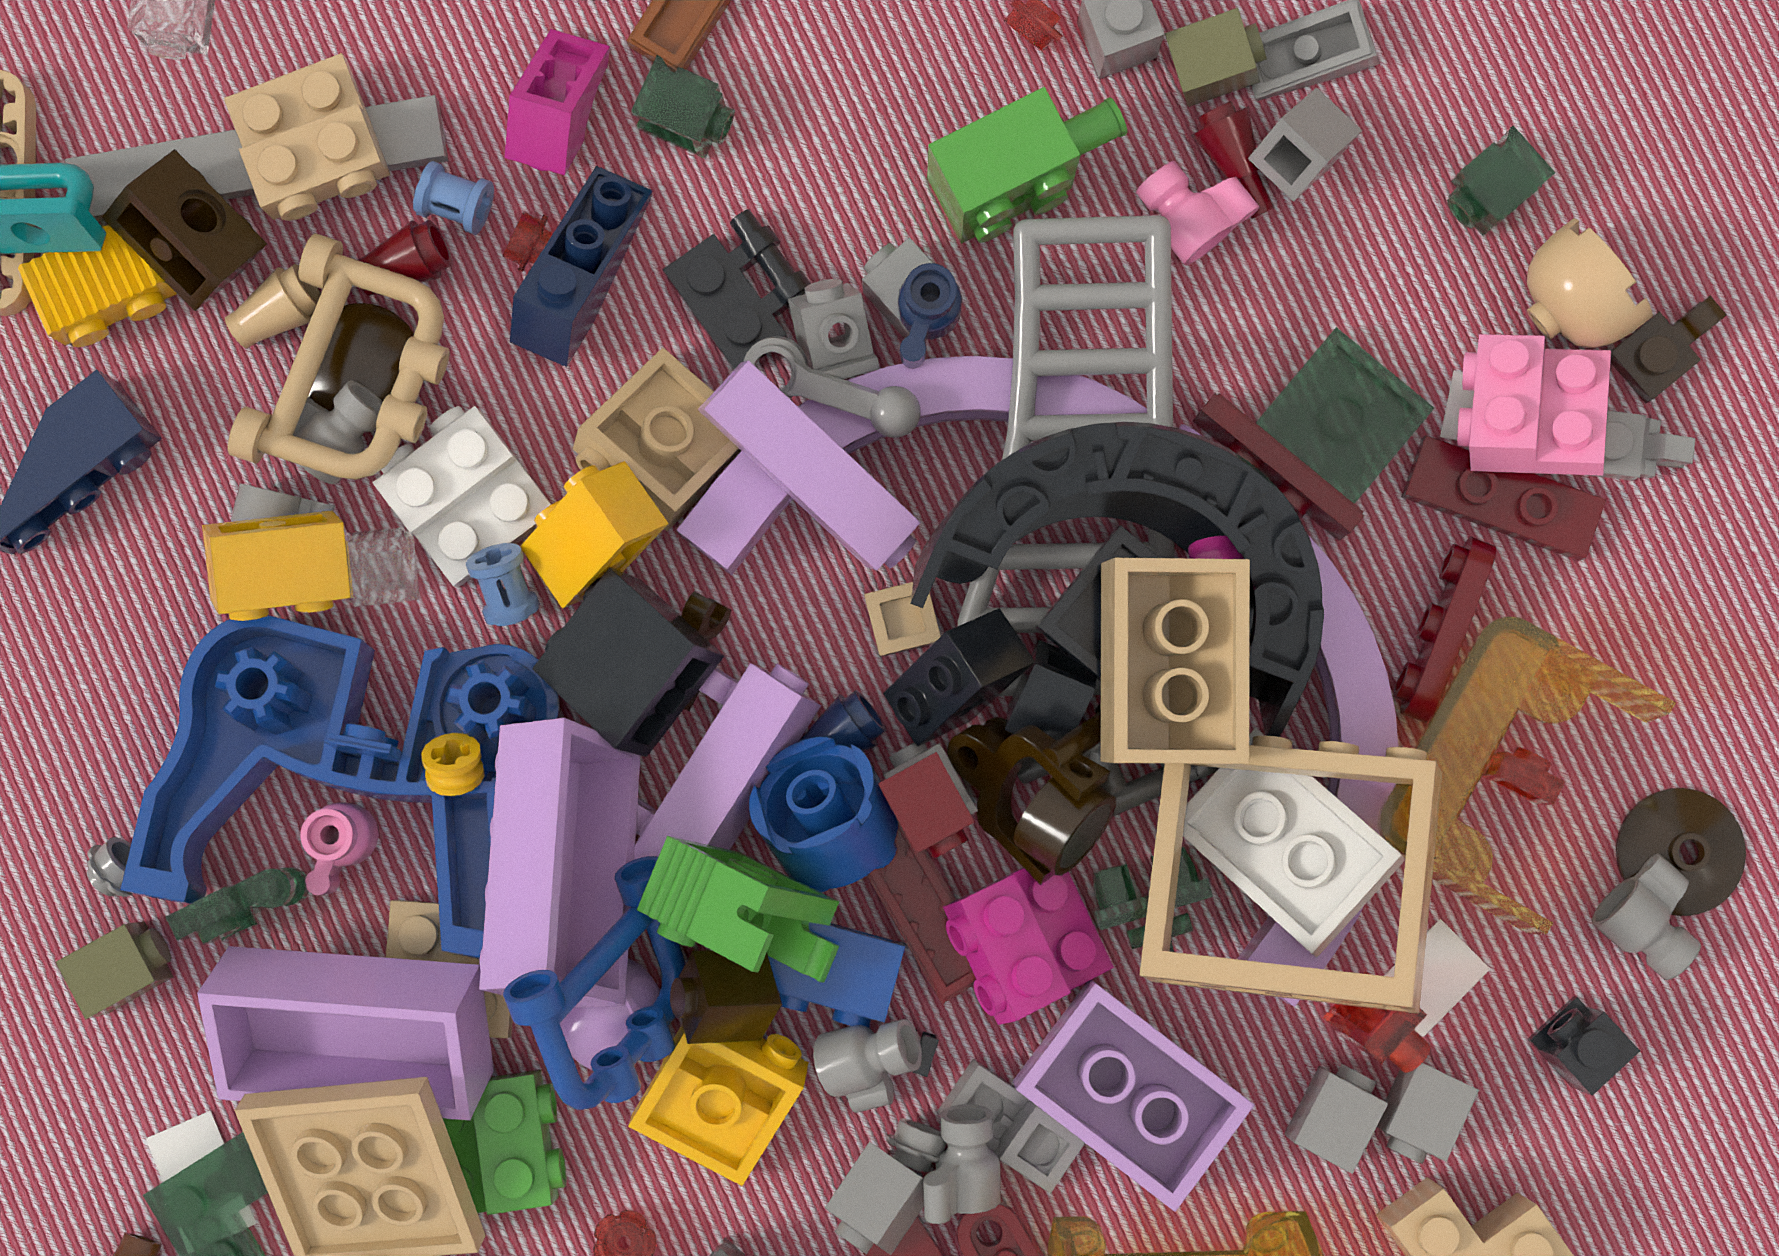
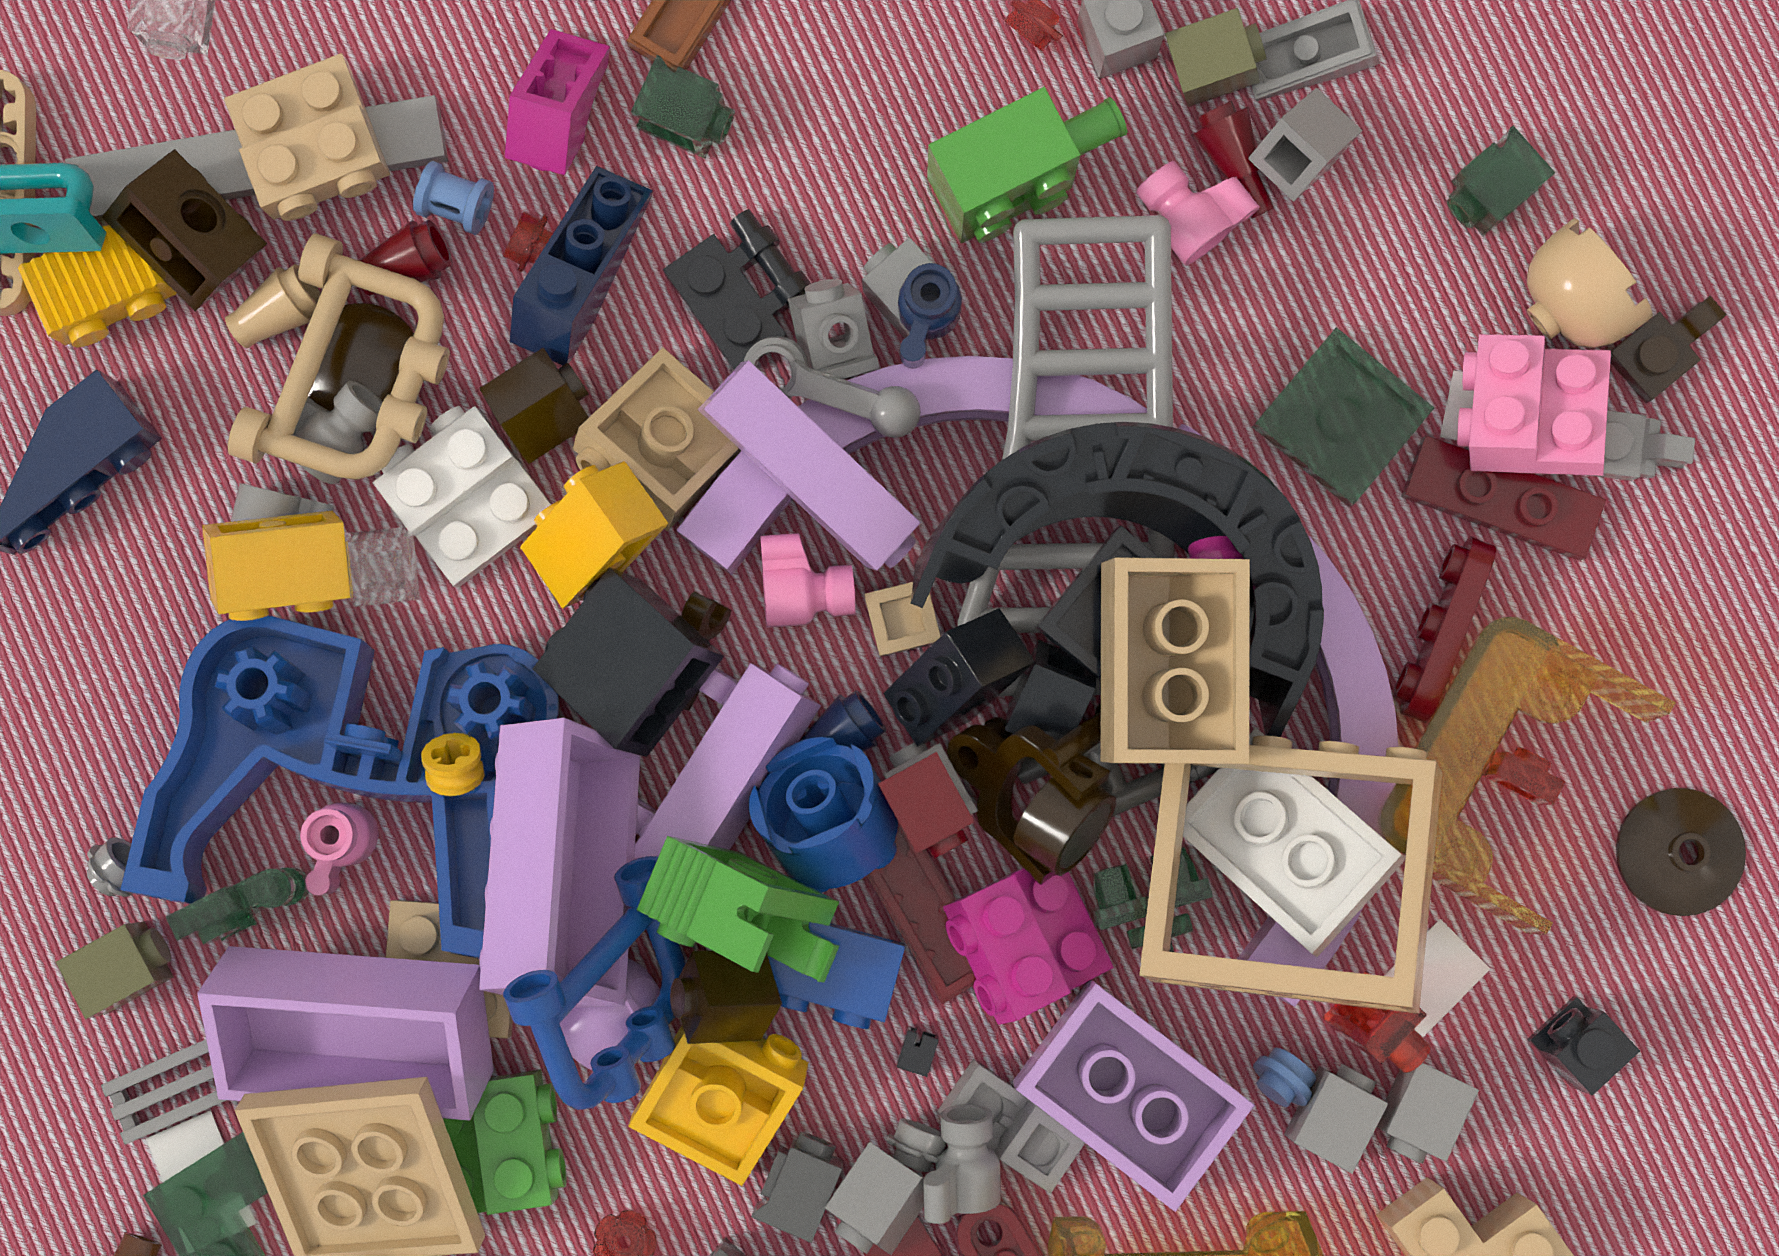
(125, 1109): none -> light grey tile
(497, 564): medium blue bush -> none
(537, 404): none -> dark brown brick
(794, 590): none -> bright pink piece
(799, 1186): none -> dark grey window
(857, 1061): light grey piece -> none
(1284, 1078): none -> medium blue plate
(1298, 482): dark red plate -> none
(1639, 915): light grey piece -> none

